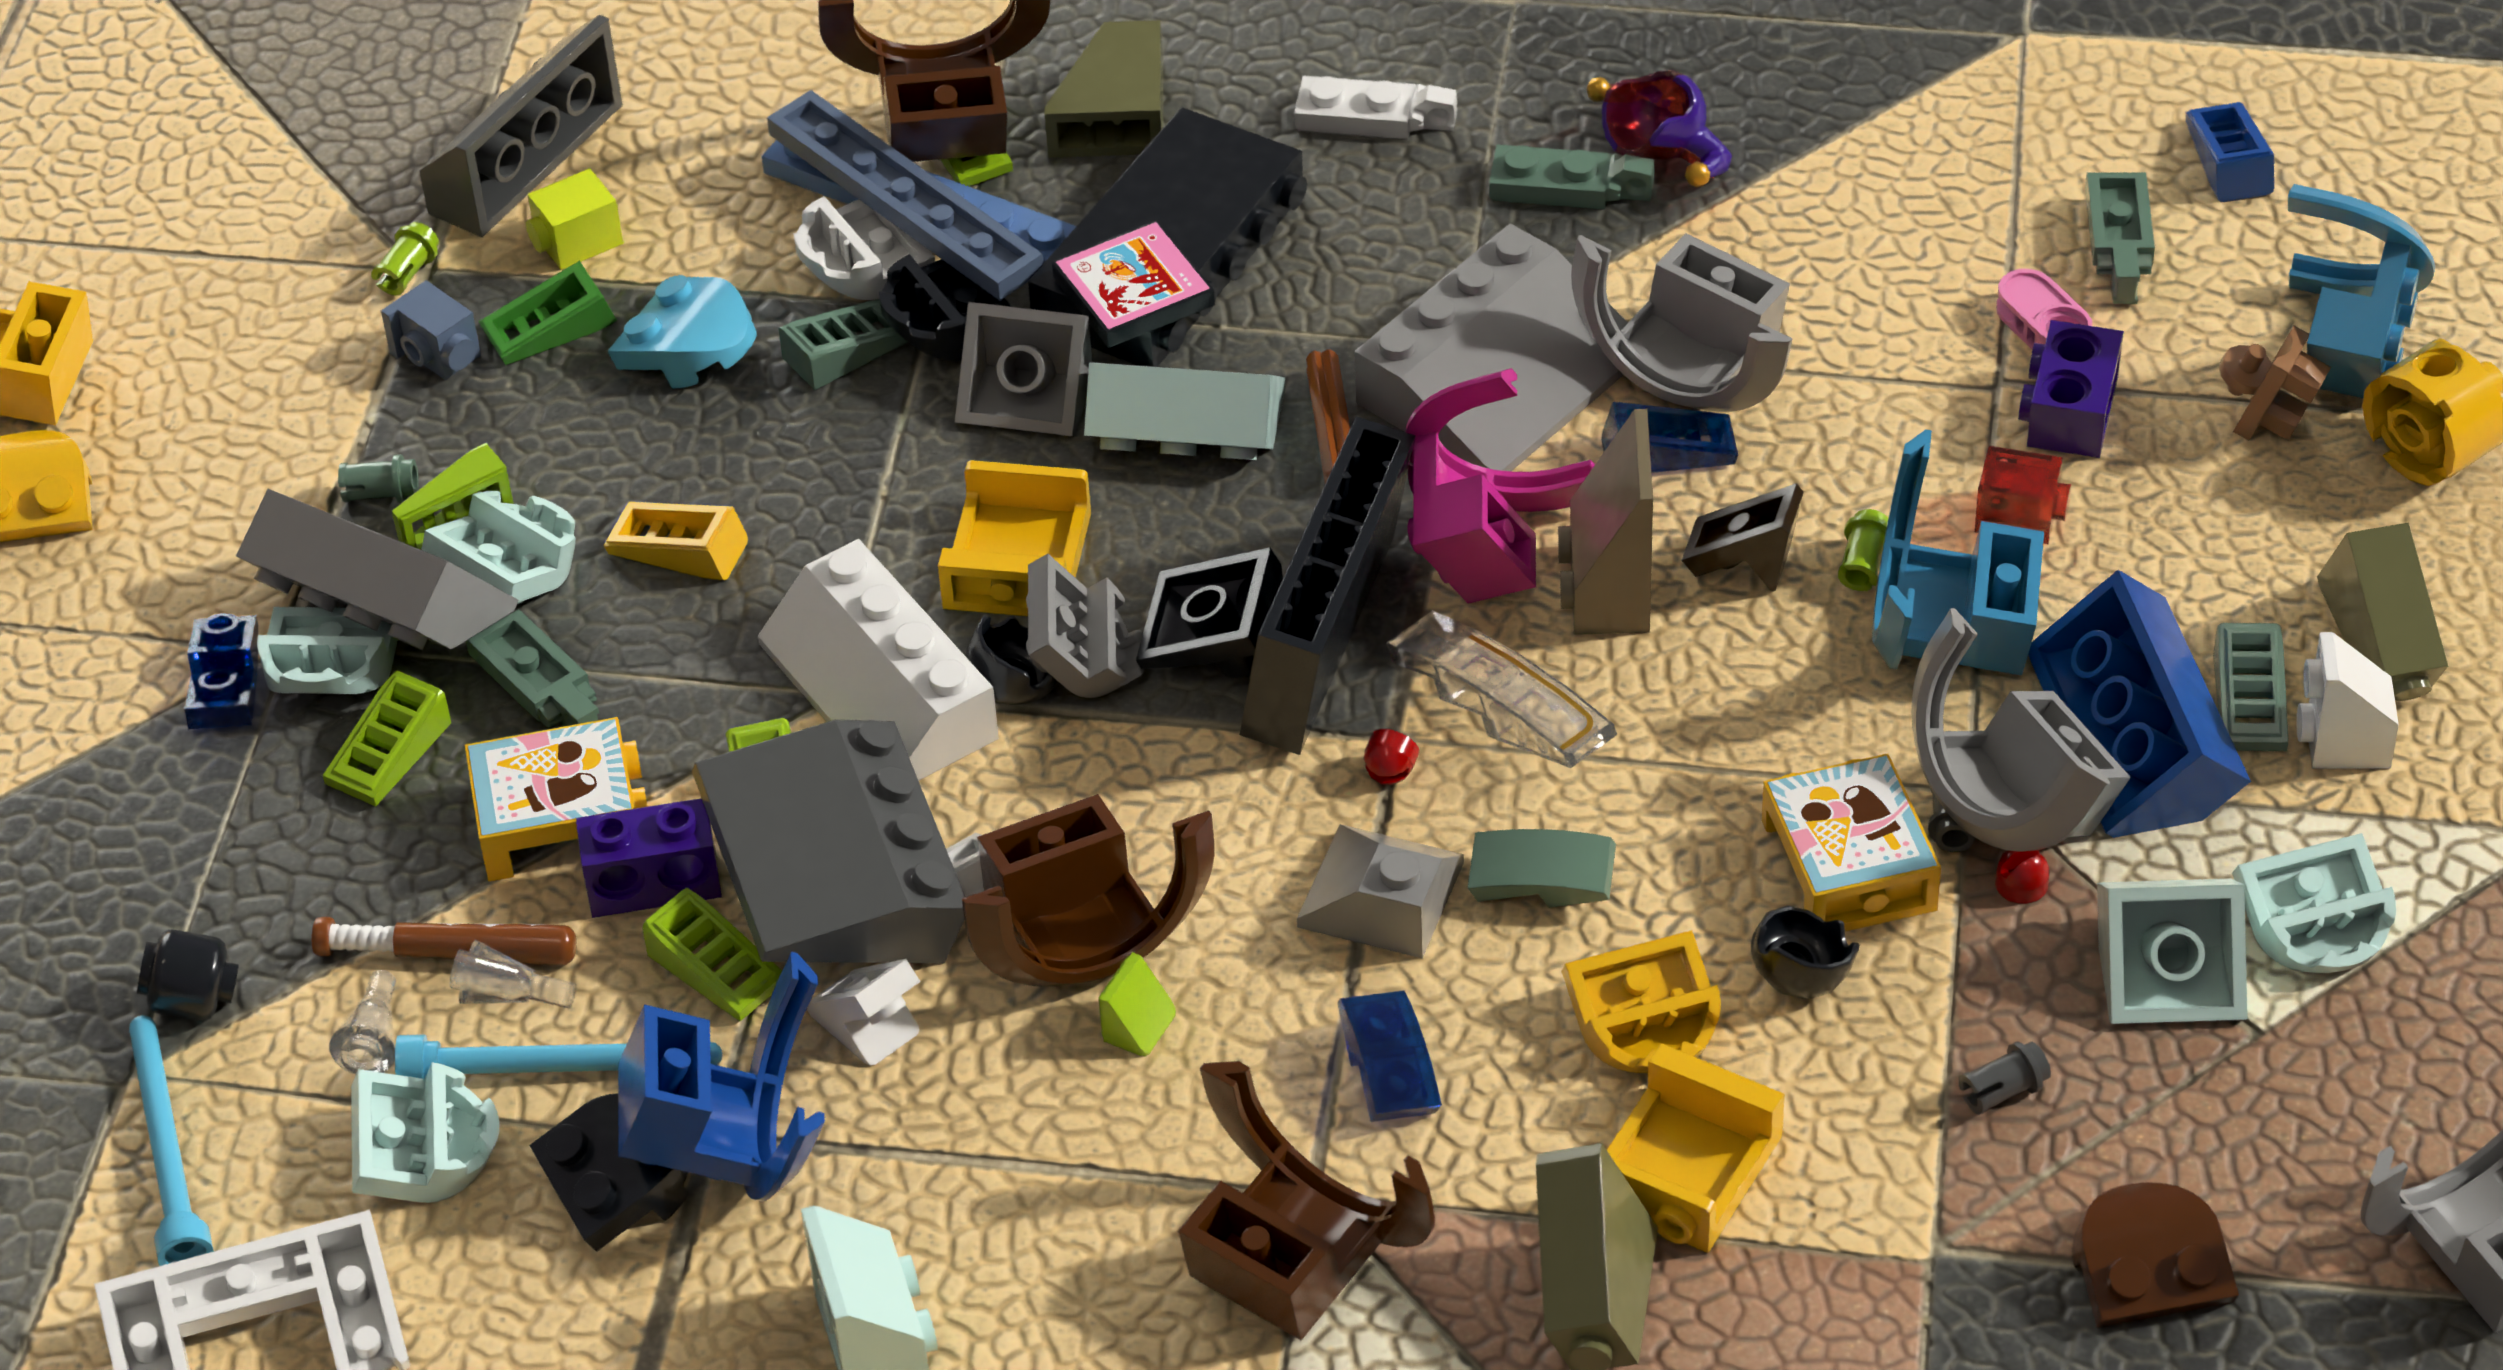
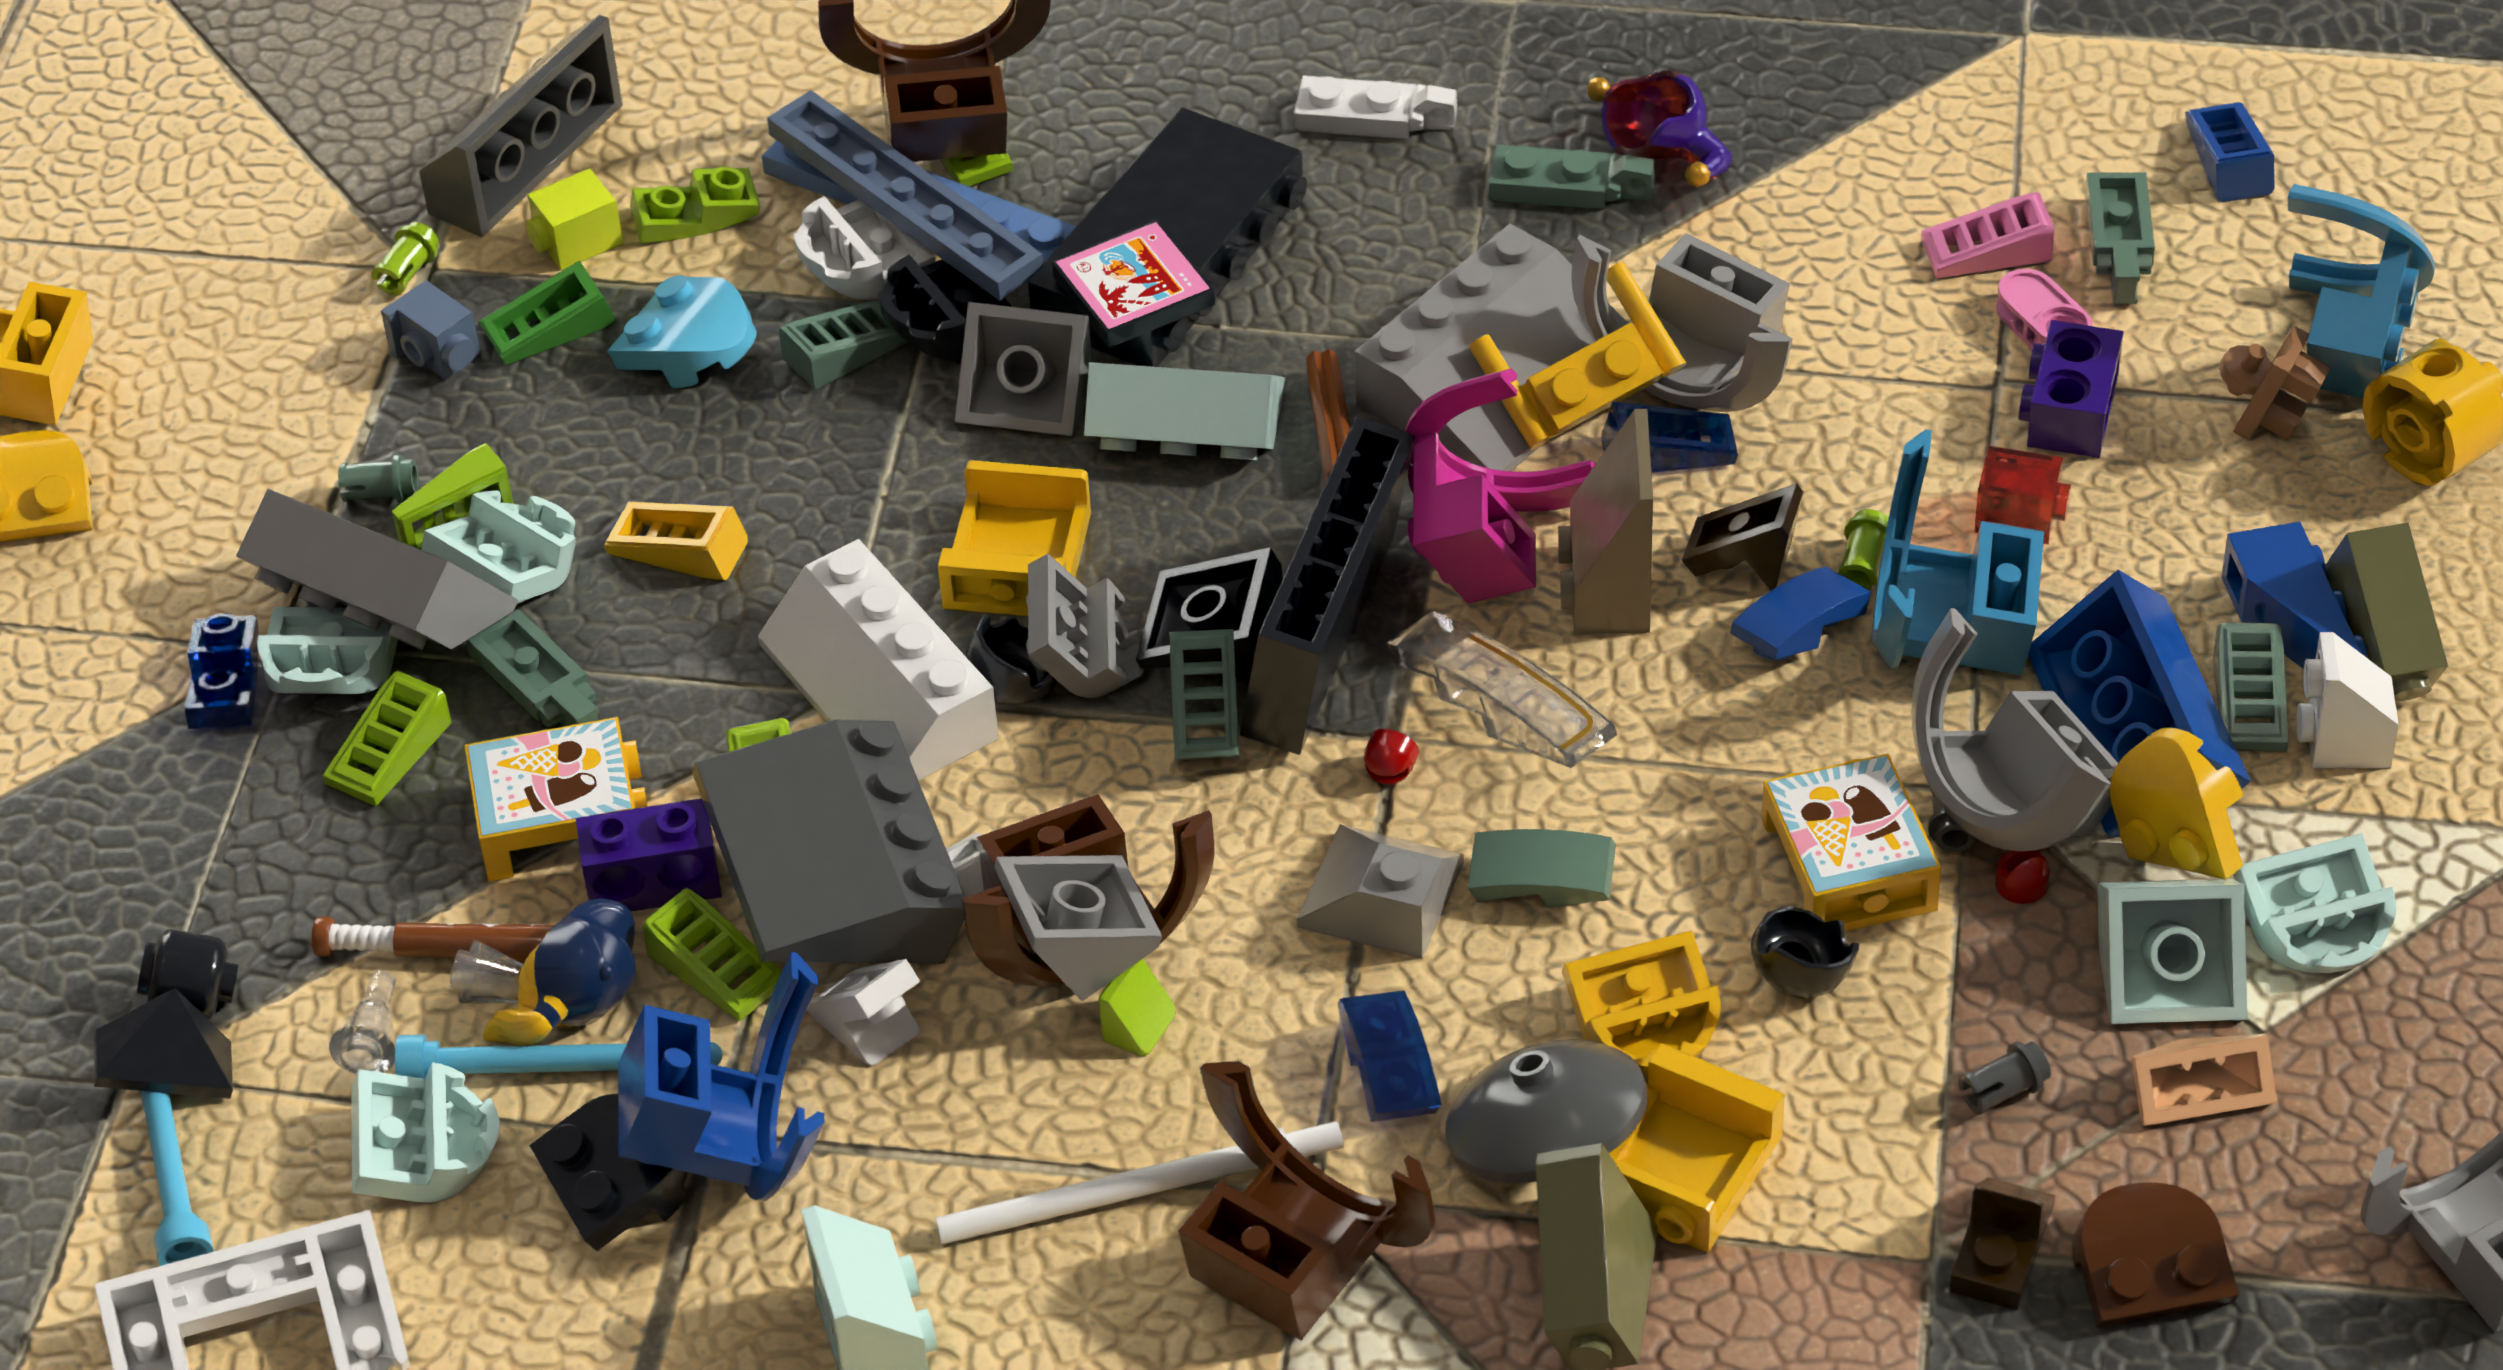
(164, 1050): none -> black slope
(571, 975): none -> dark blue hair
(710, 203): none -> lime slope
(1080, 915): none -> light grey slope
(1110, 94): olive slope -> none
(1123, 1186): none -> white bar
(1208, 747): none -> sand green slope
(1542, 1103): none -> dark grey dish
(1593, 375): none -> yellow plate
(1794, 613): none -> blue slope
(2001, 1242): none -> dark brown slope
(2010, 233): none -> bright pink slope
(2176, 805): none -> yellow slope
(2203, 1077): none -> light nougat slope
(2283, 581): none -> blue slope

